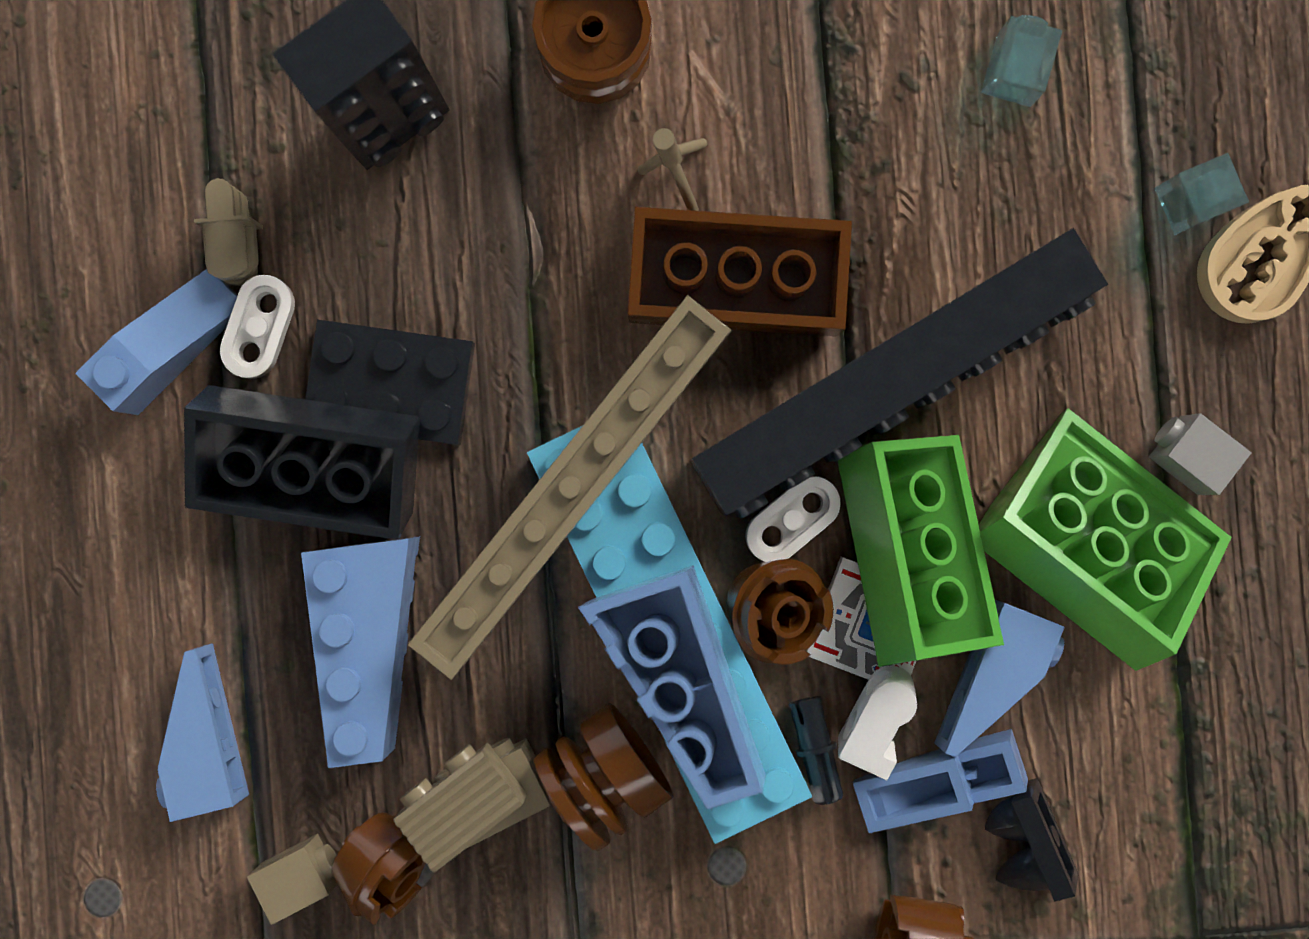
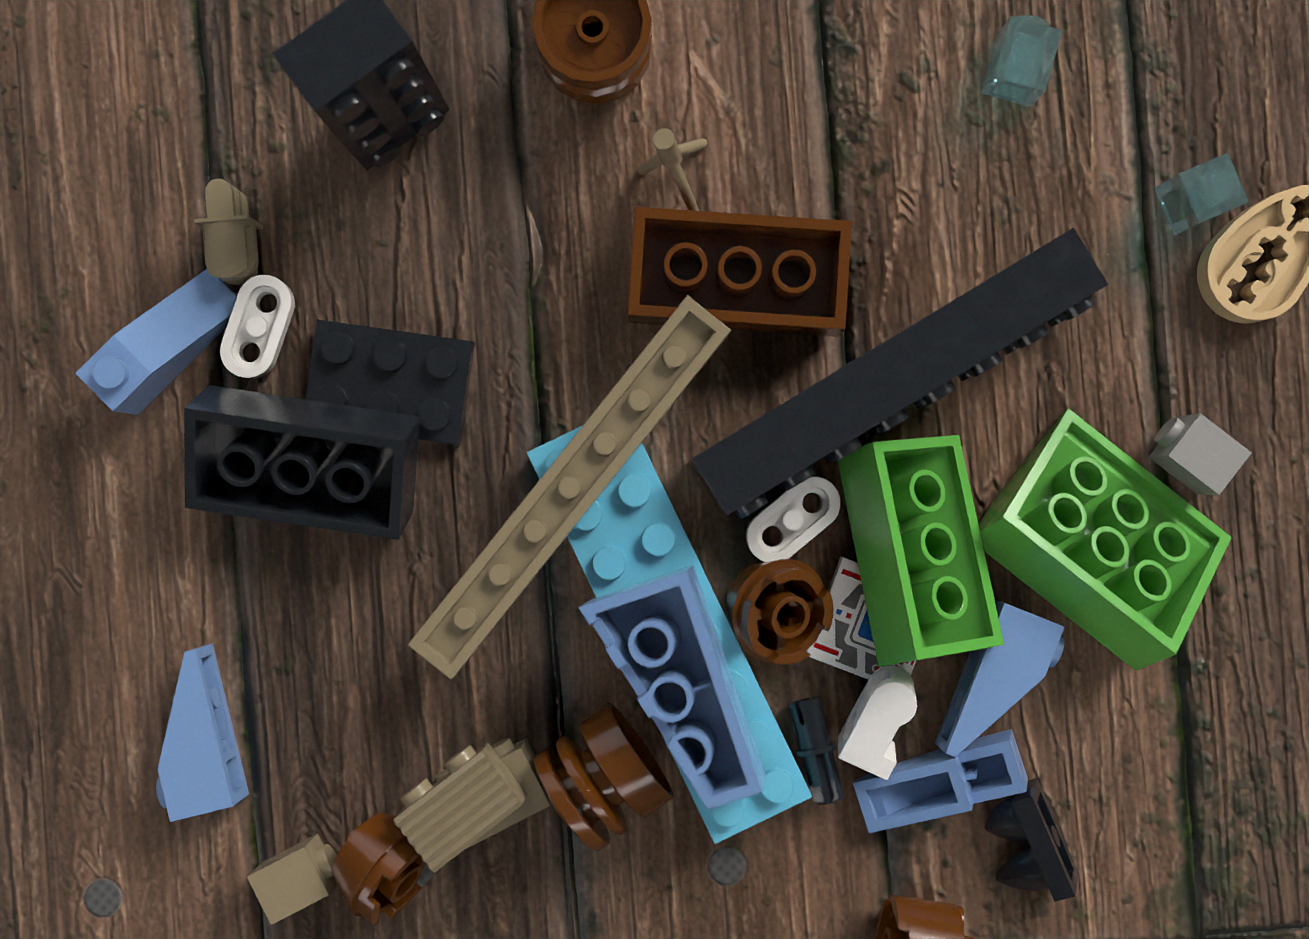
(359, 643): medium blue wedge -> none

